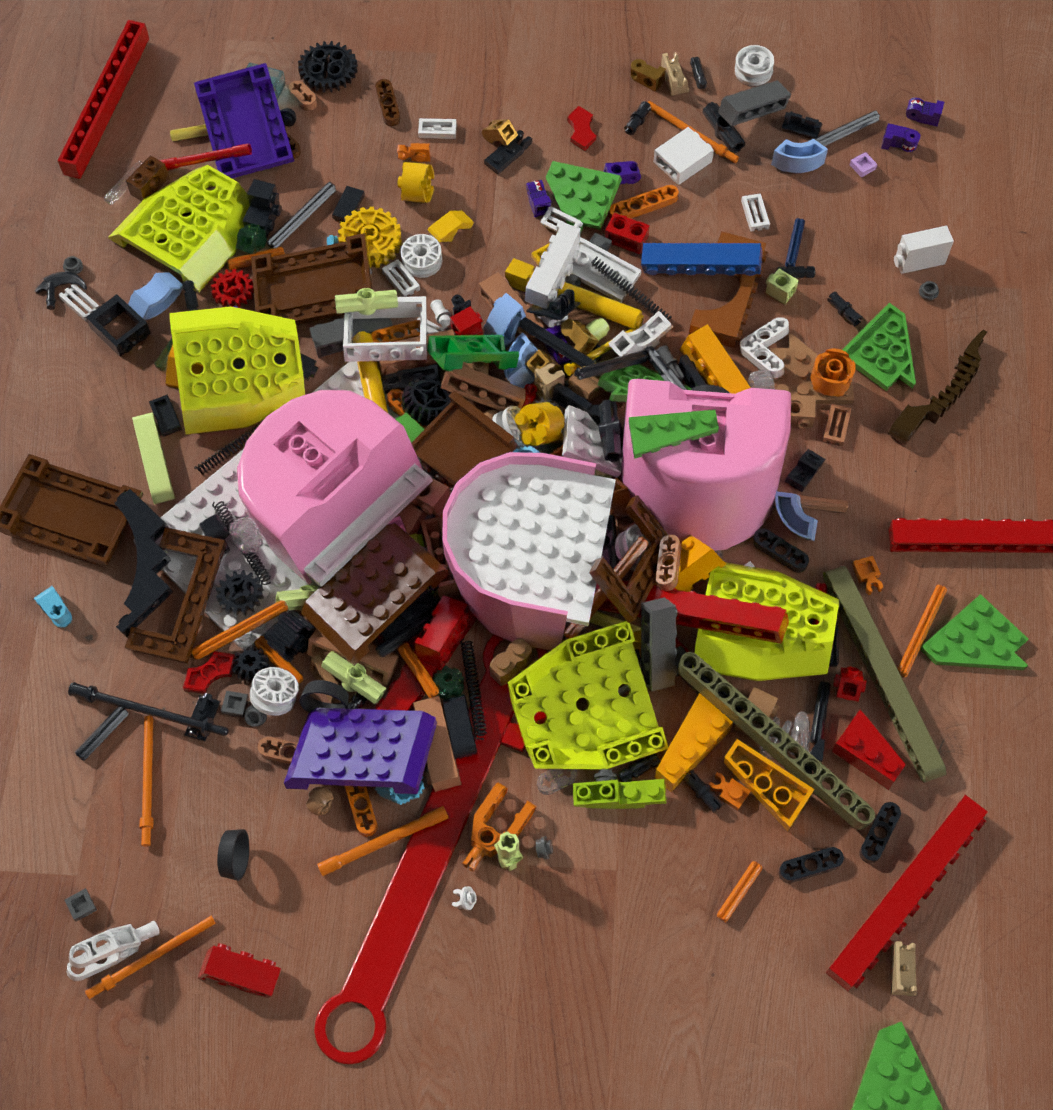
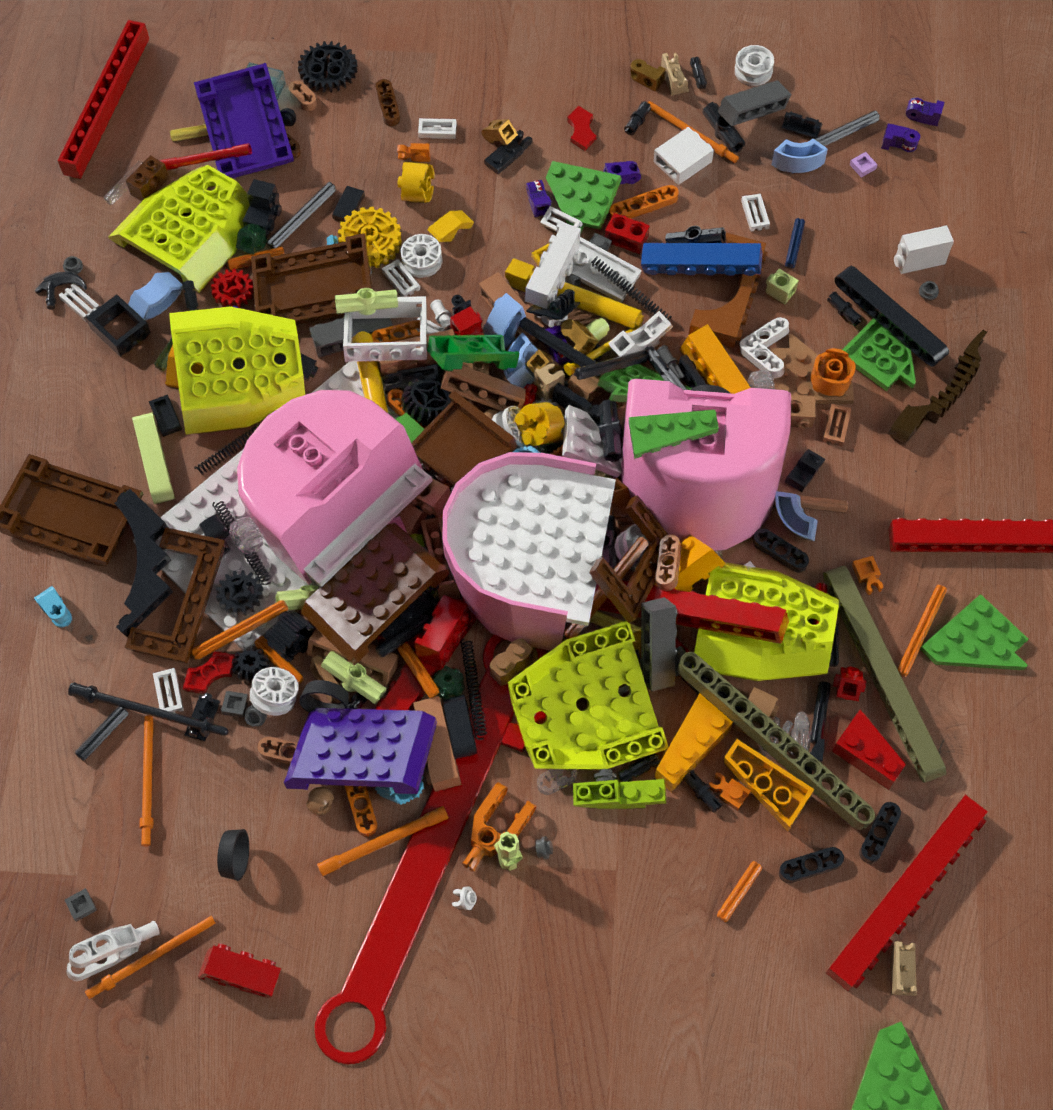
(172, 708): none -> white tile
(696, 235): none -> black piece
(799, 271): black axle -> none
(891, 316): none -> black beam

